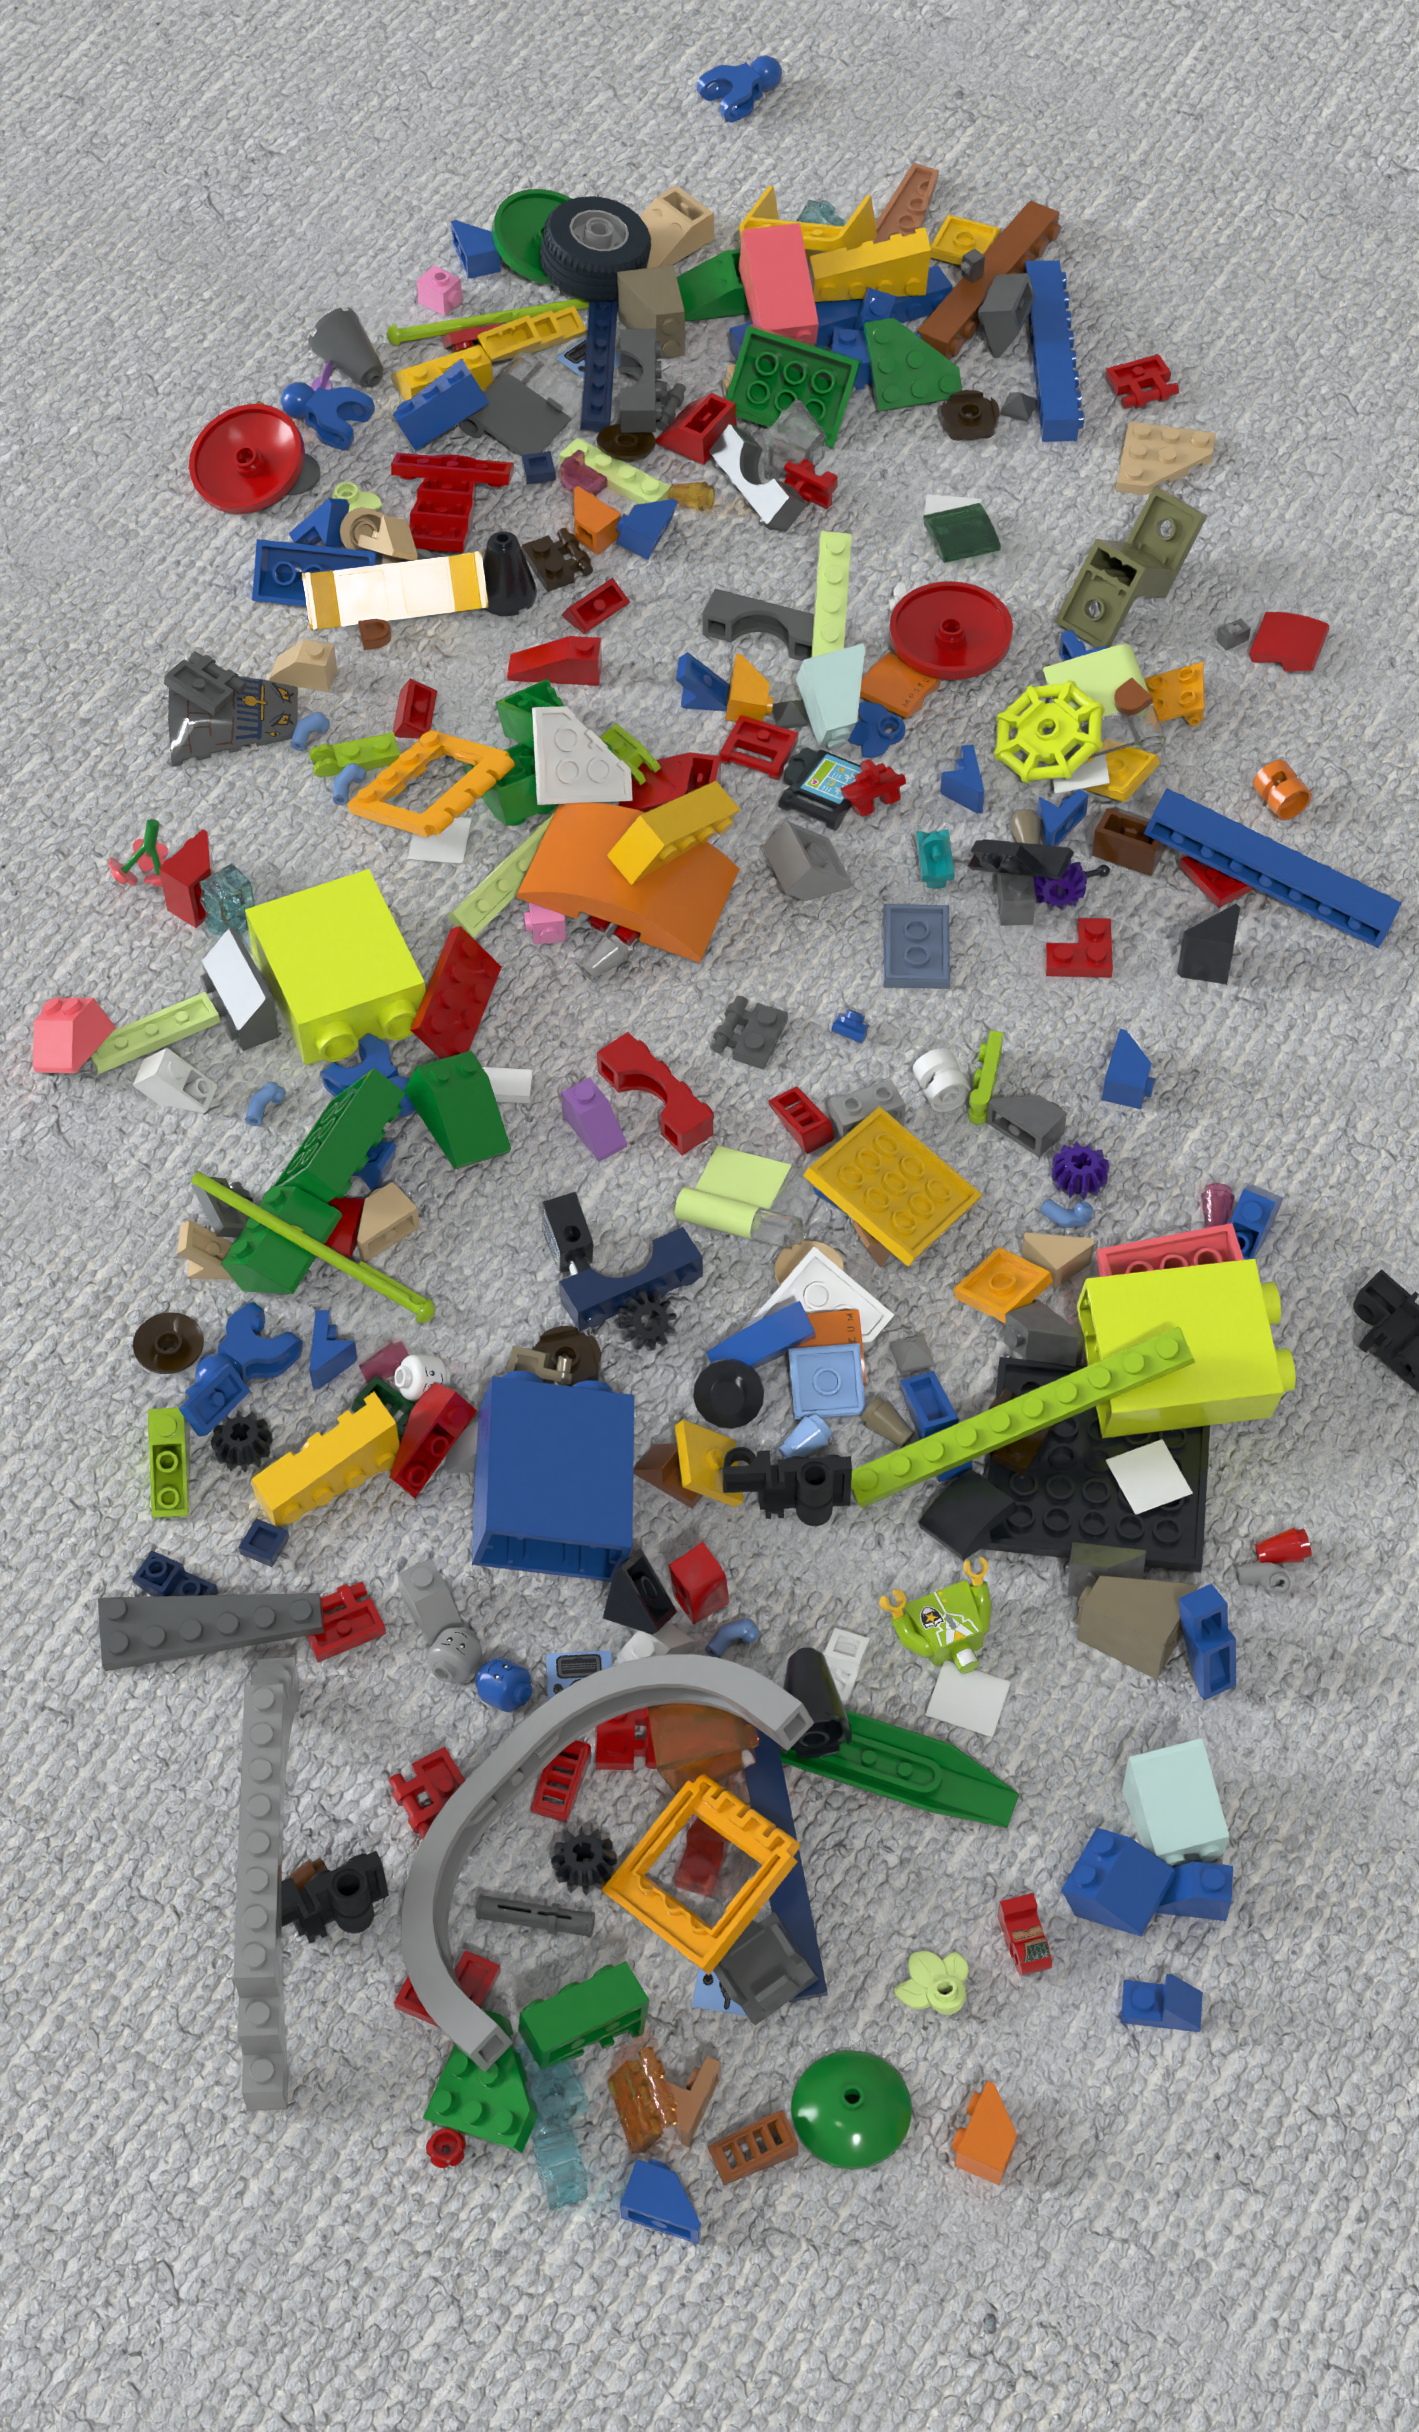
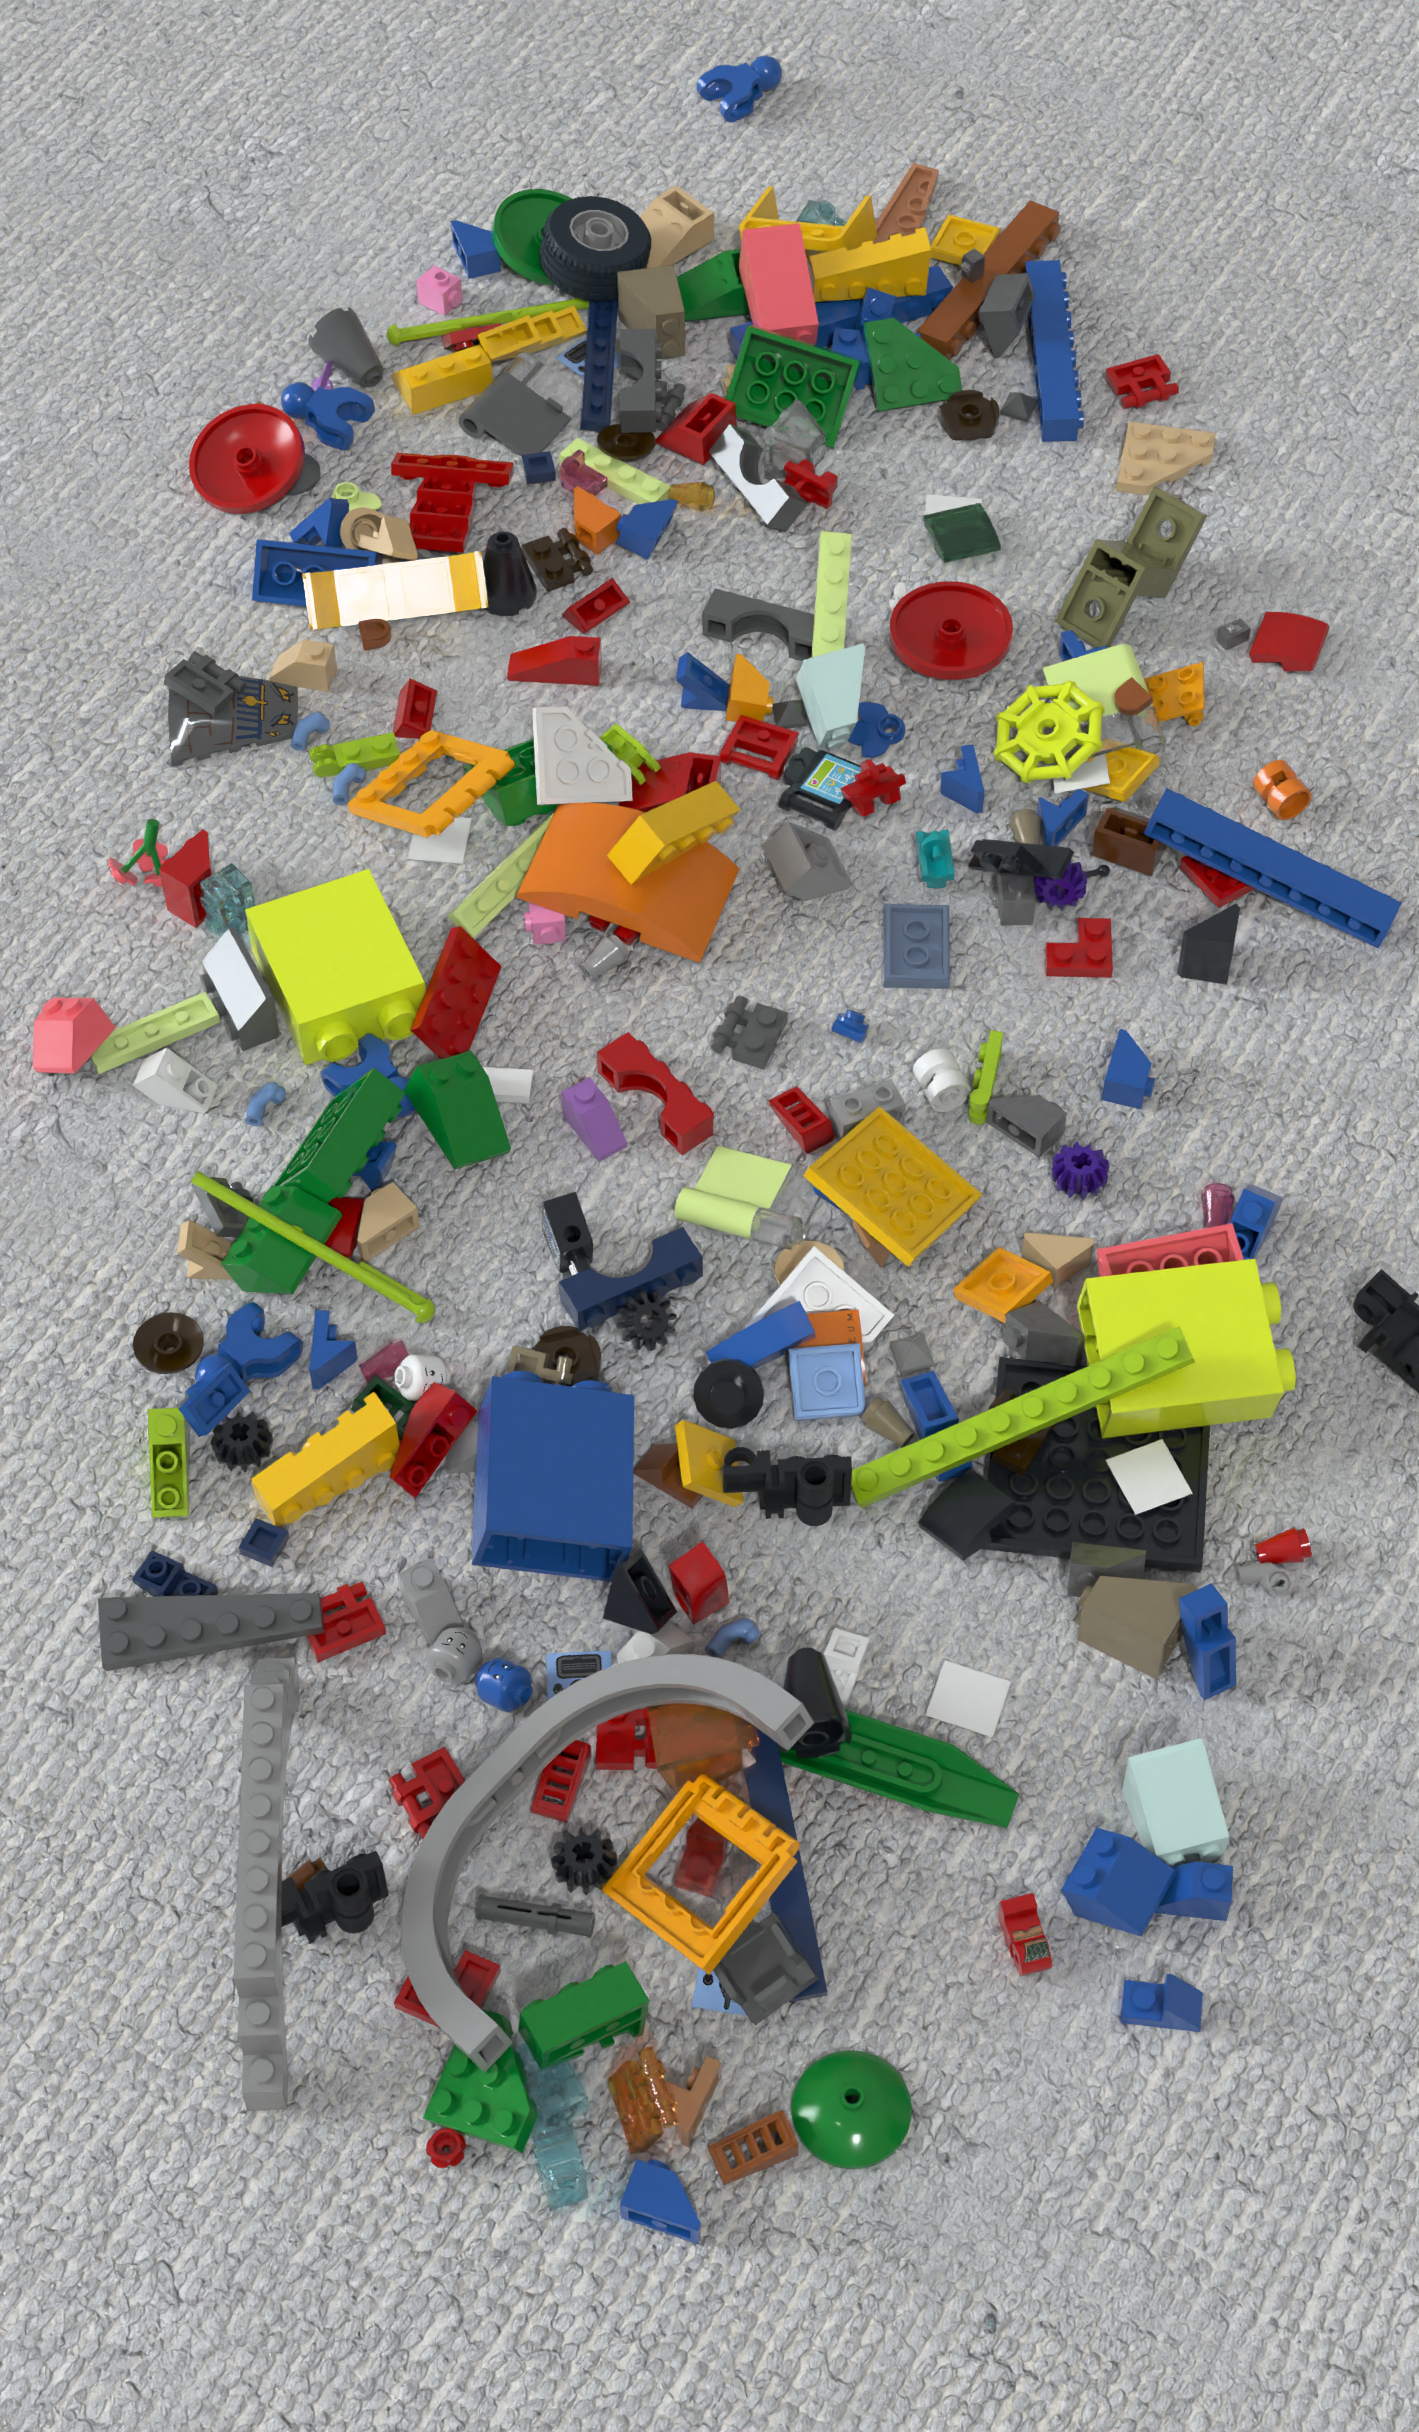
(440, 405): blue wedge -> none
(516, 710): green wedge -> none
(806, 1438): light blue cone -> none
(897, 686): orange slope -> none
(933, 1977): yellowish green plate -> none
(946, 1622): lime torso -> none
(988, 2139): orange slope -> none
(1067, 1218): medium blue arm -> none

